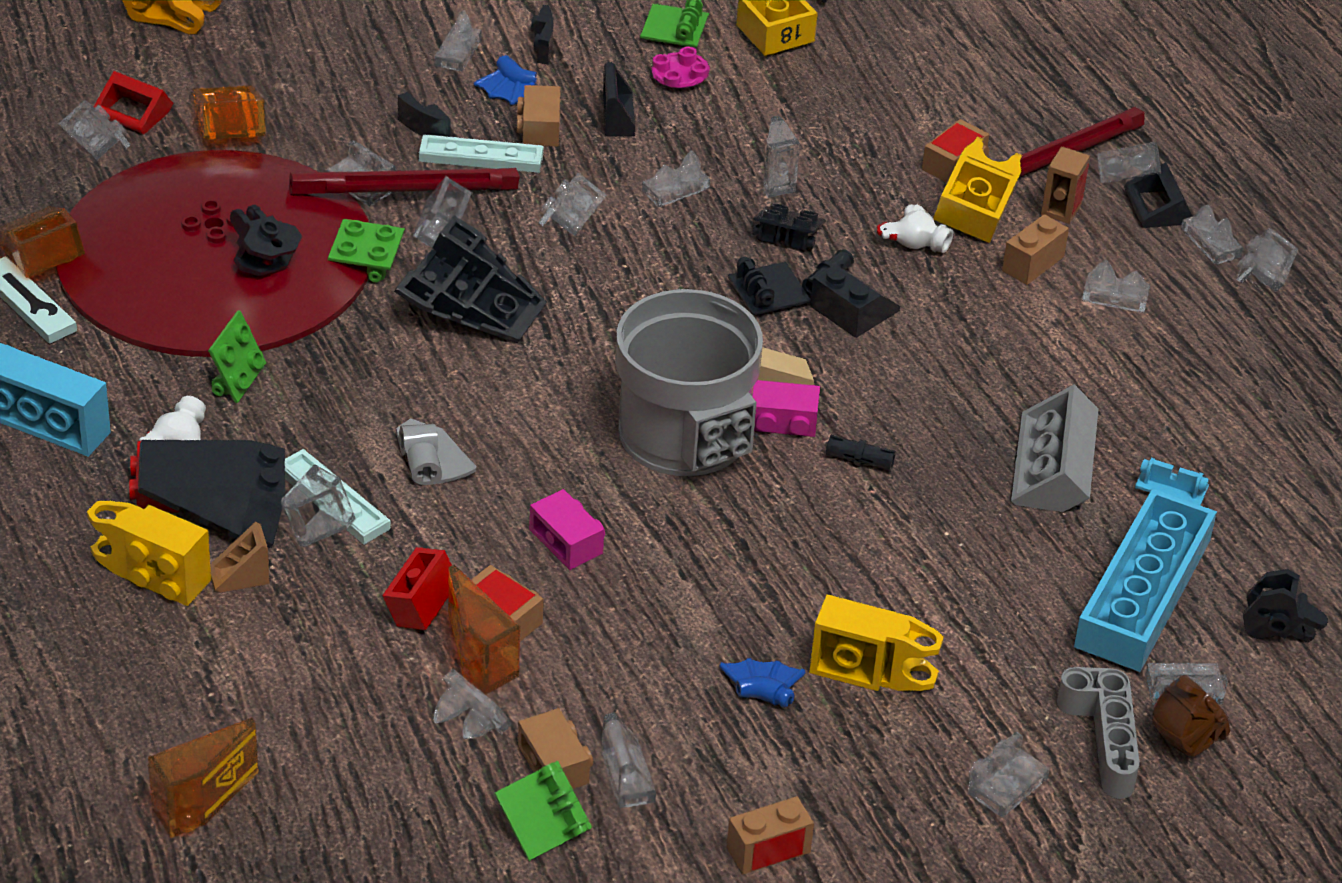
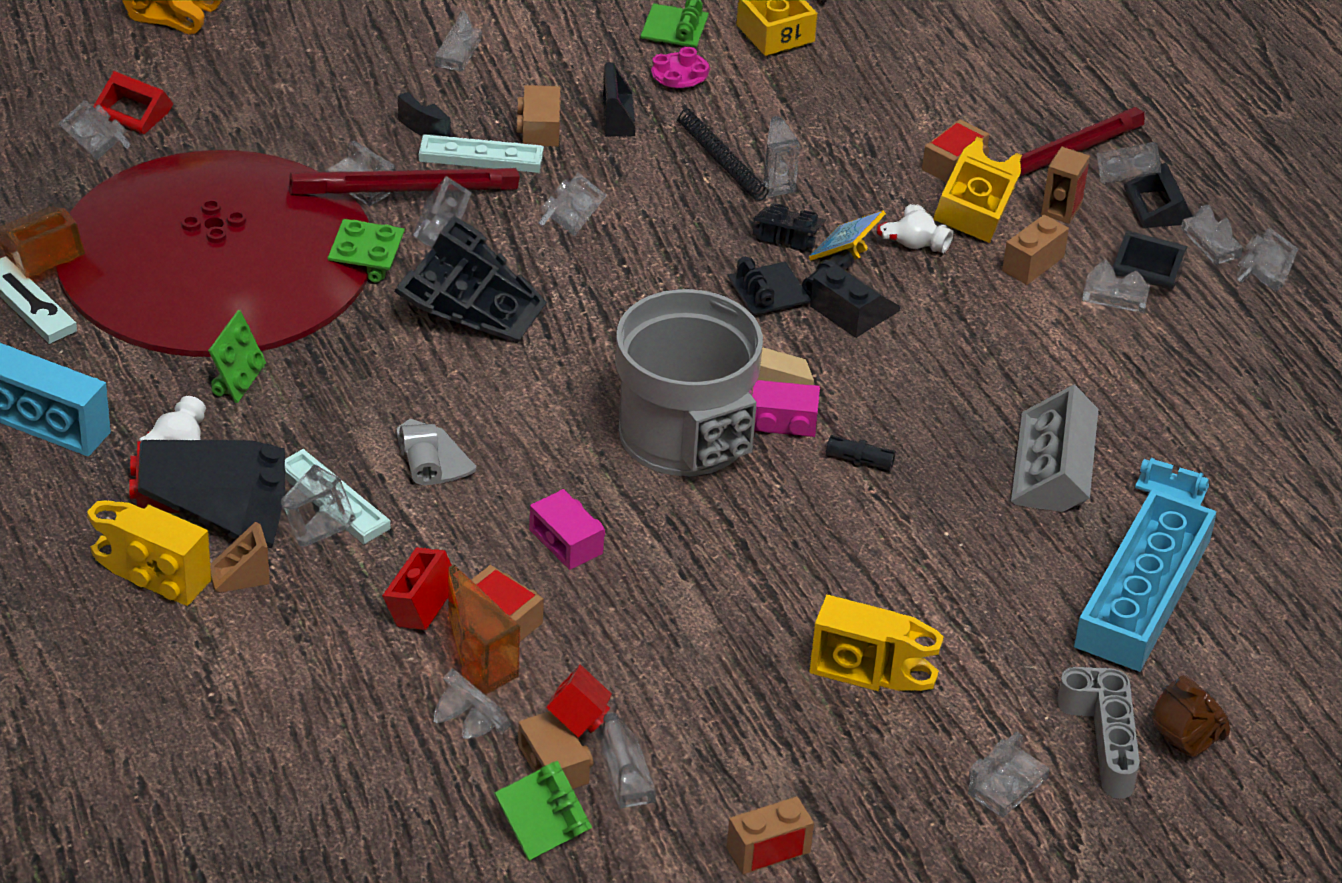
(202, 776): clear orange slope -> none
(229, 113): clear orange slope -> none
(263, 239): black hinge -> none
(507, 81): blue arm -> none
(543, 27): black slope -> none
(580, 702): none -> red brick
(676, 184): clear tile -> none
(731, 161): none -> black piece
(763, 680): blue arm -> none
(848, 237): none -> piece
(1152, 255): none -> black tile
(1204, 674): clear bracket -> none
(1281, 609): black hinge -> none

